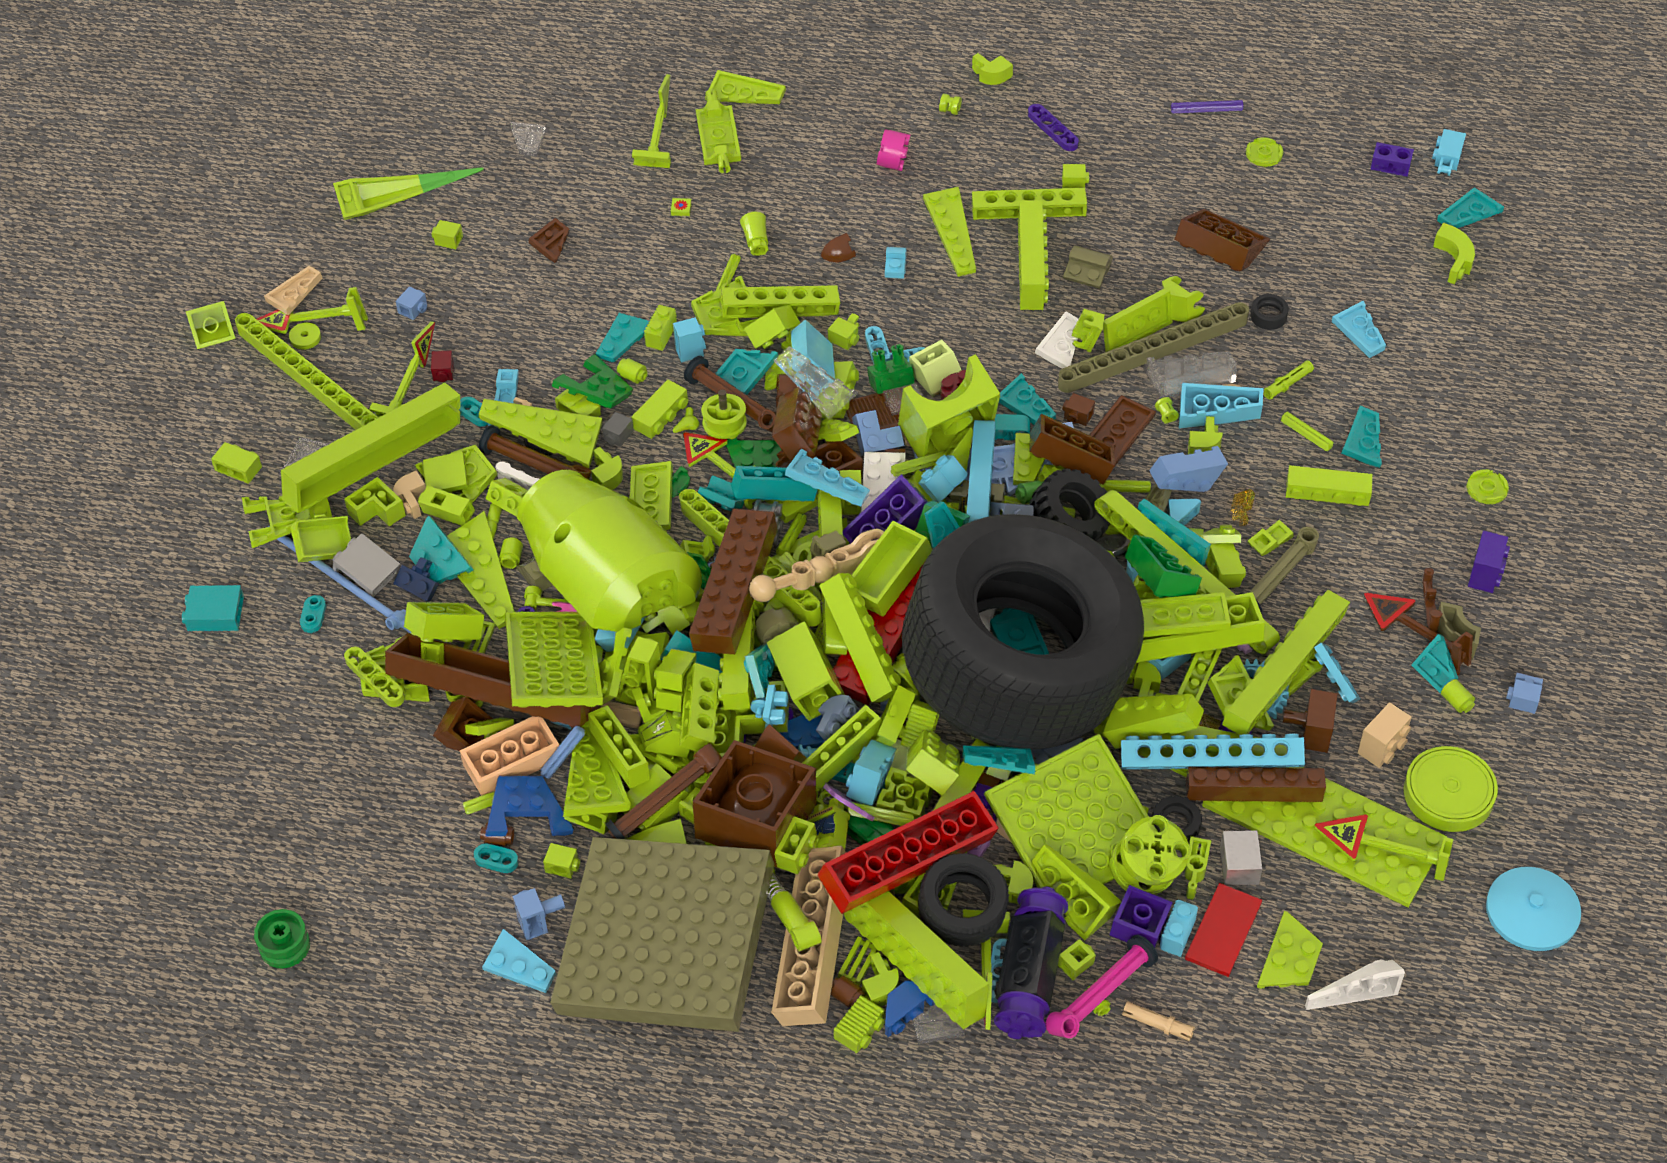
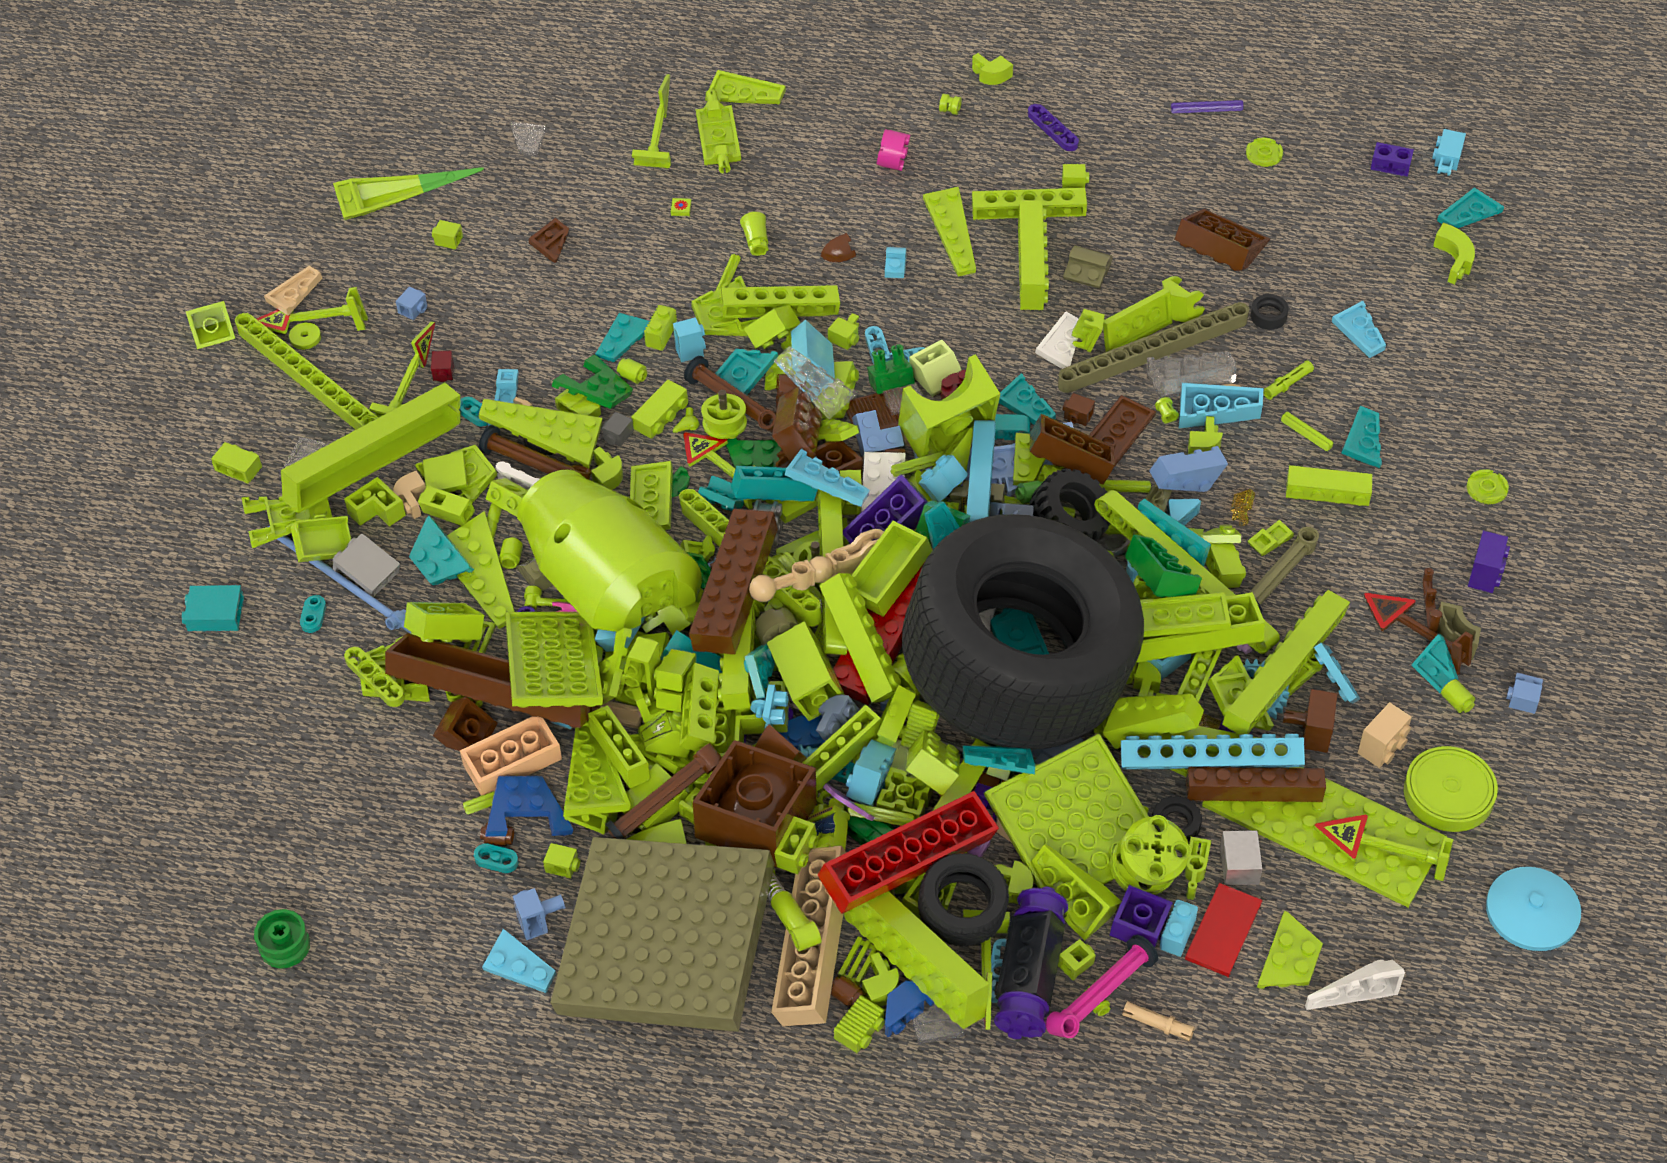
(417, 580): dark blue hinge -> none
(432, 652): lime tile -> none
(489, 727): lime tile -> none
(562, 752): medium blue axle -> none
(792, 533): lime axle -> none
(827, 543): olive brick -> none

